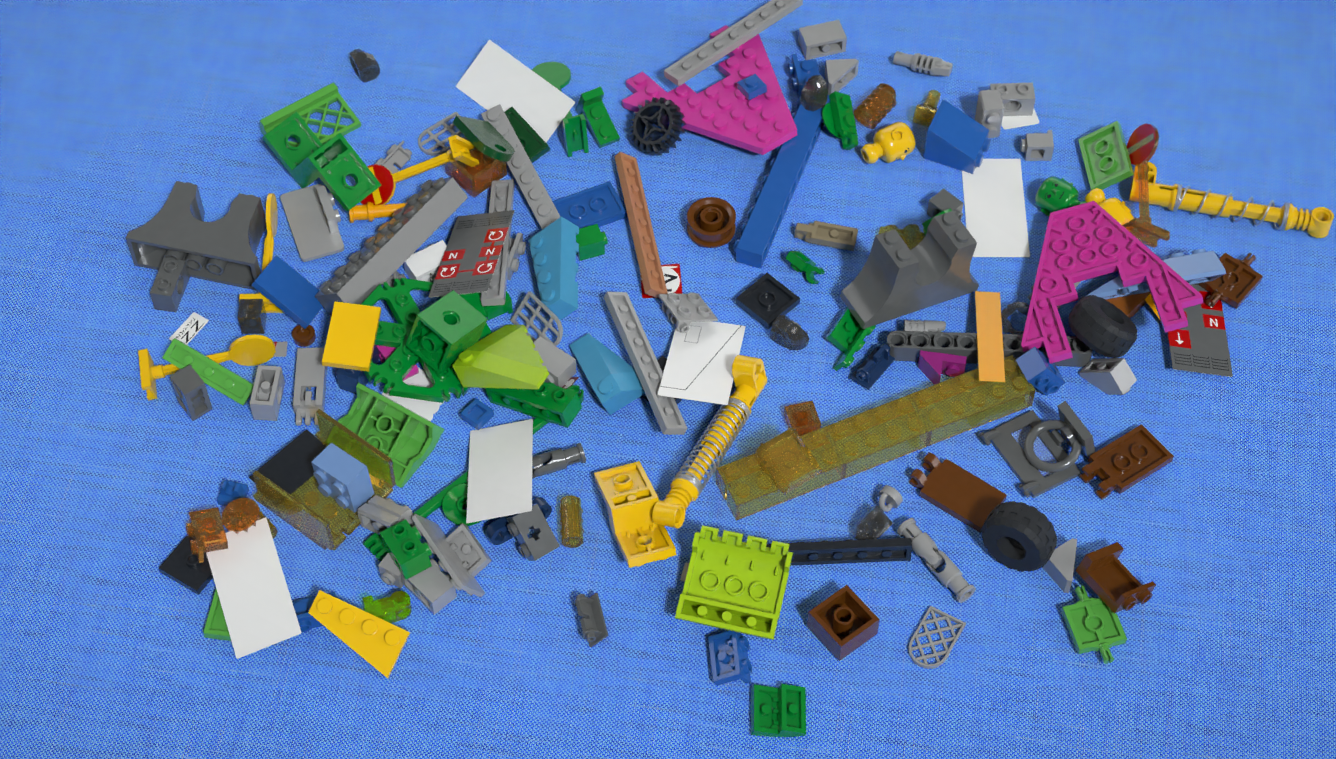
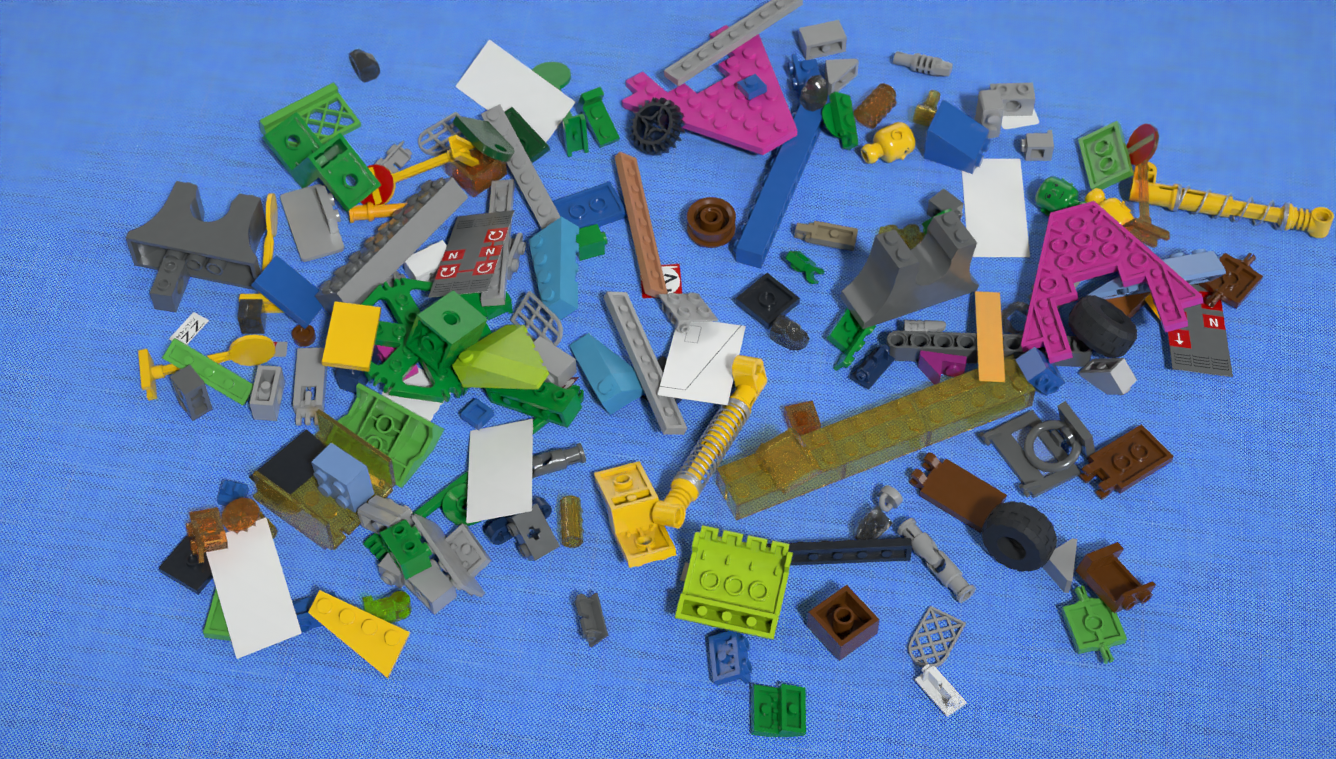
(940, 690): none -> white hinge

